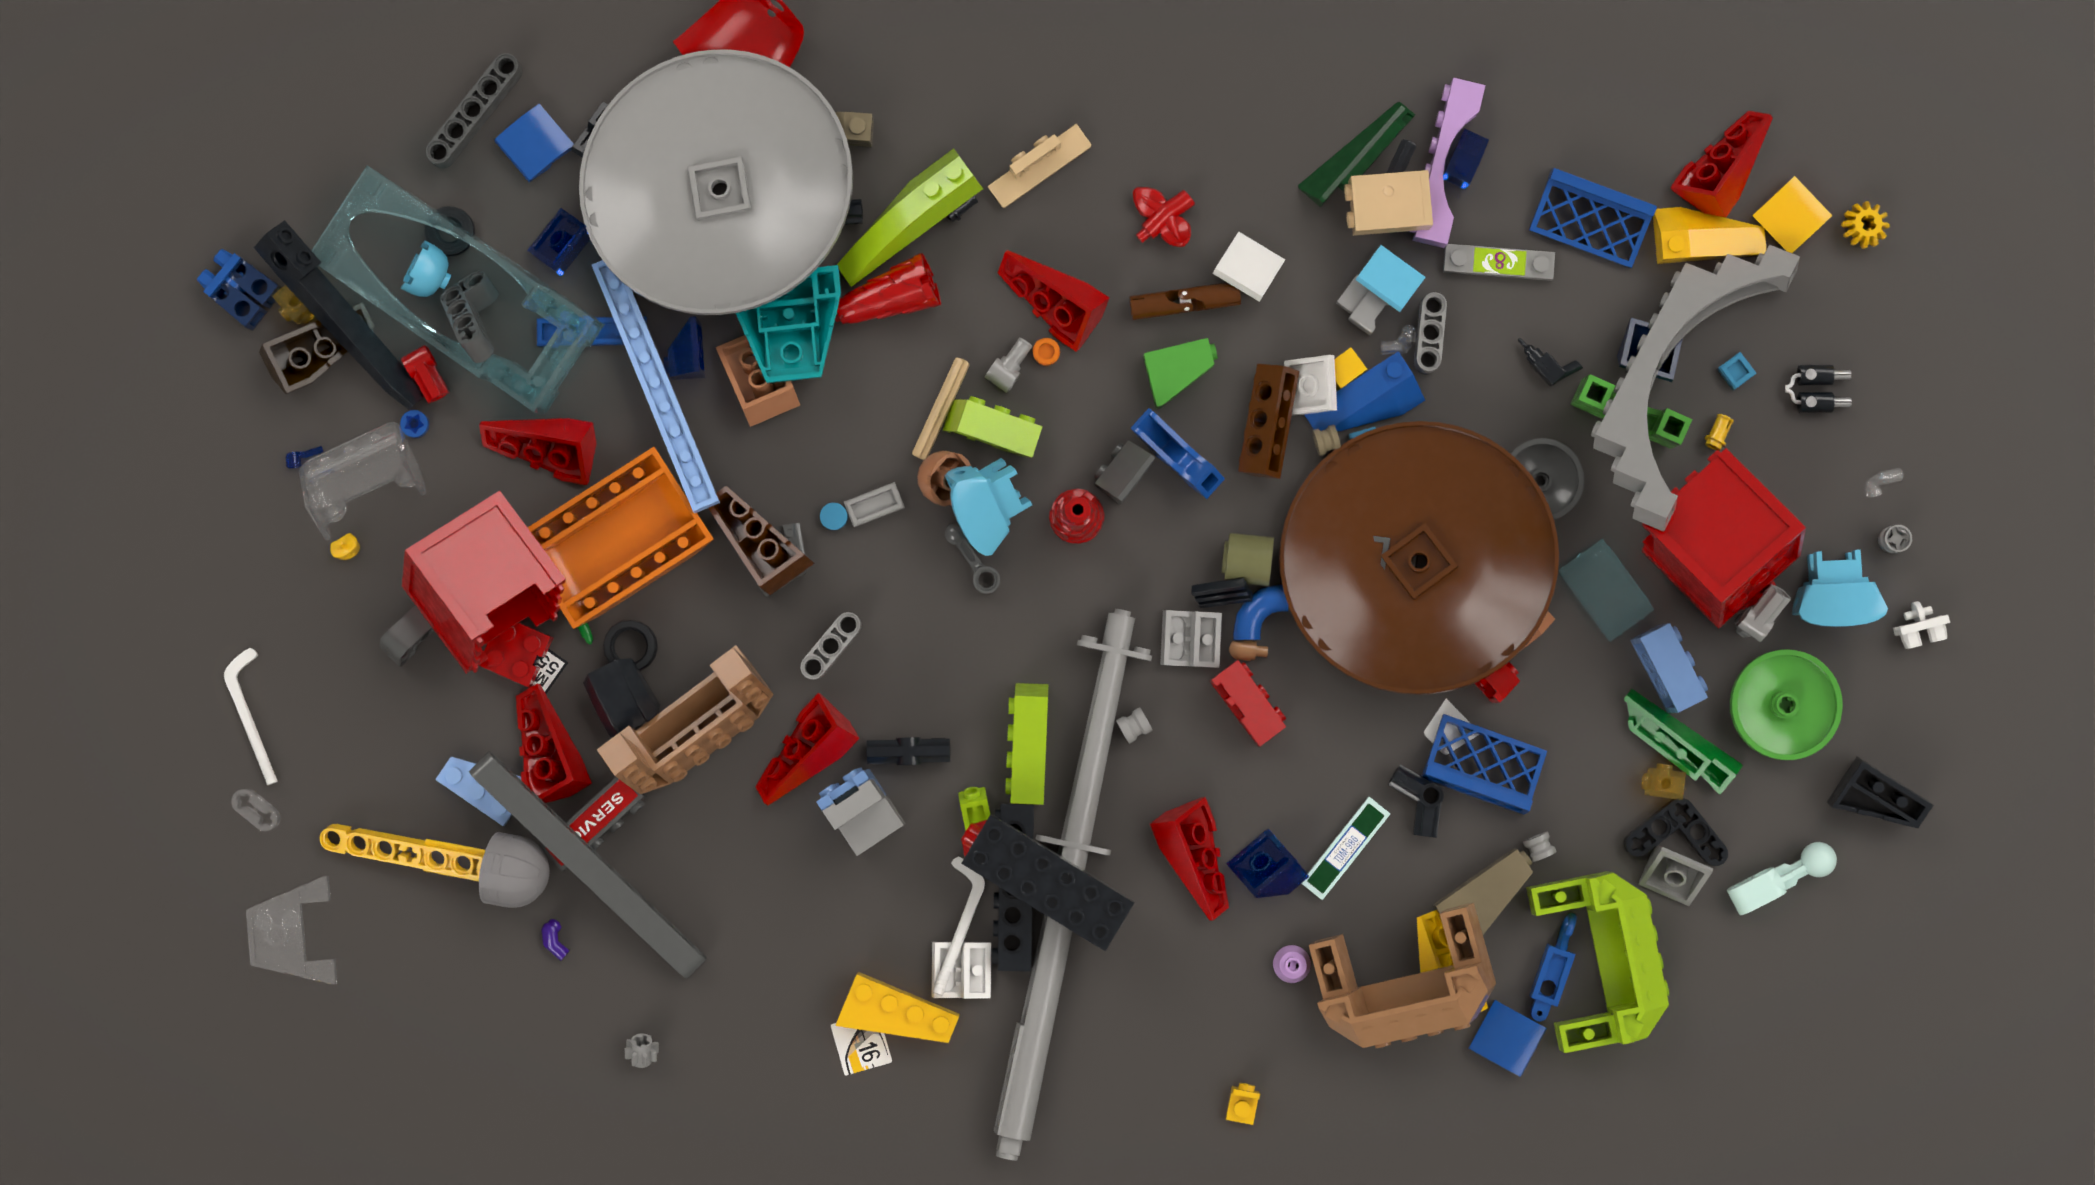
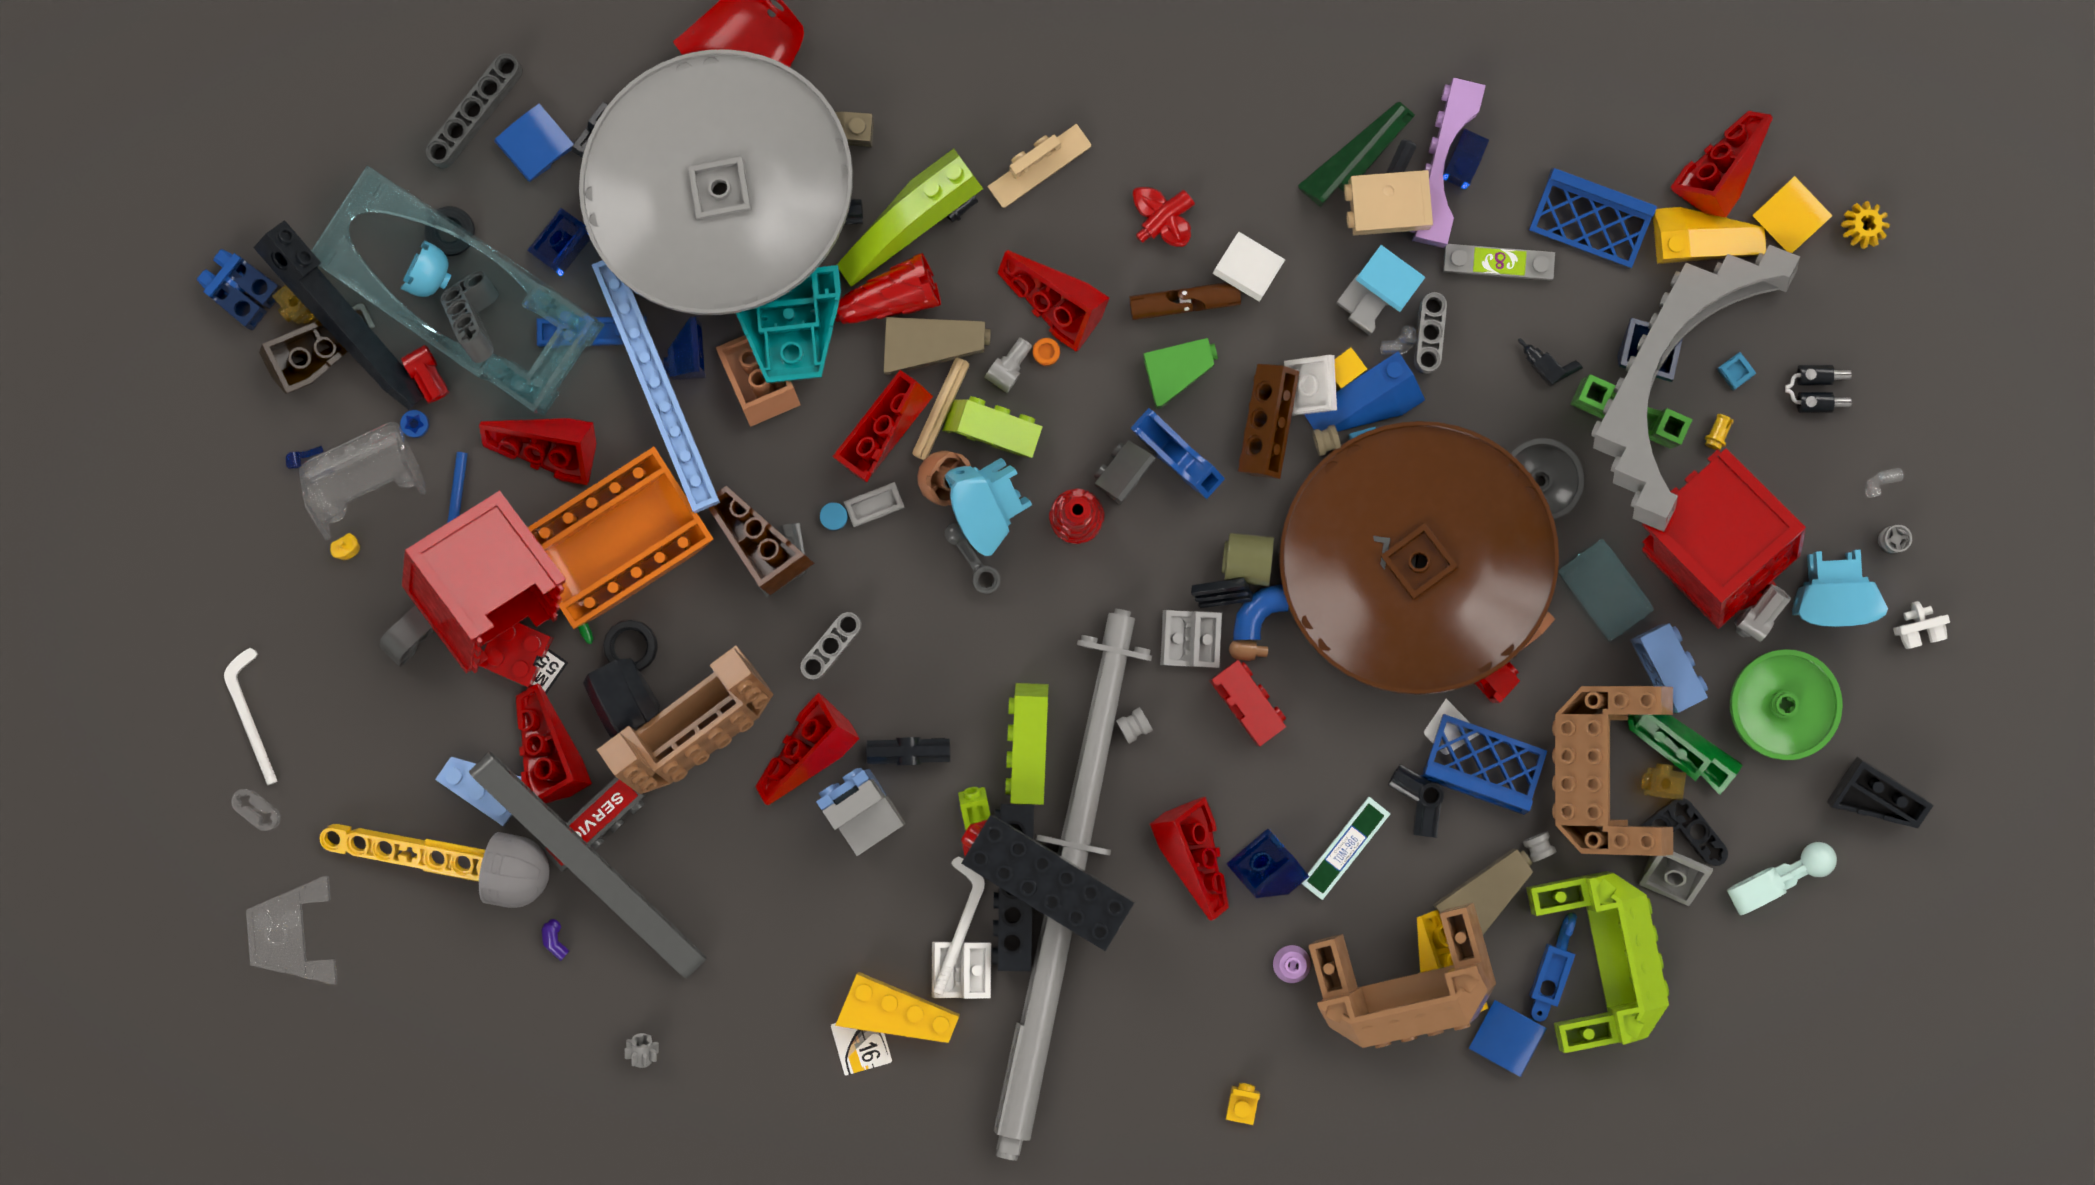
(457, 486): none -> blue bar
(883, 426): none -> red wedge
(926, 342): none -> dark tan slope
(1584, 770): none -> medium nougat wedge

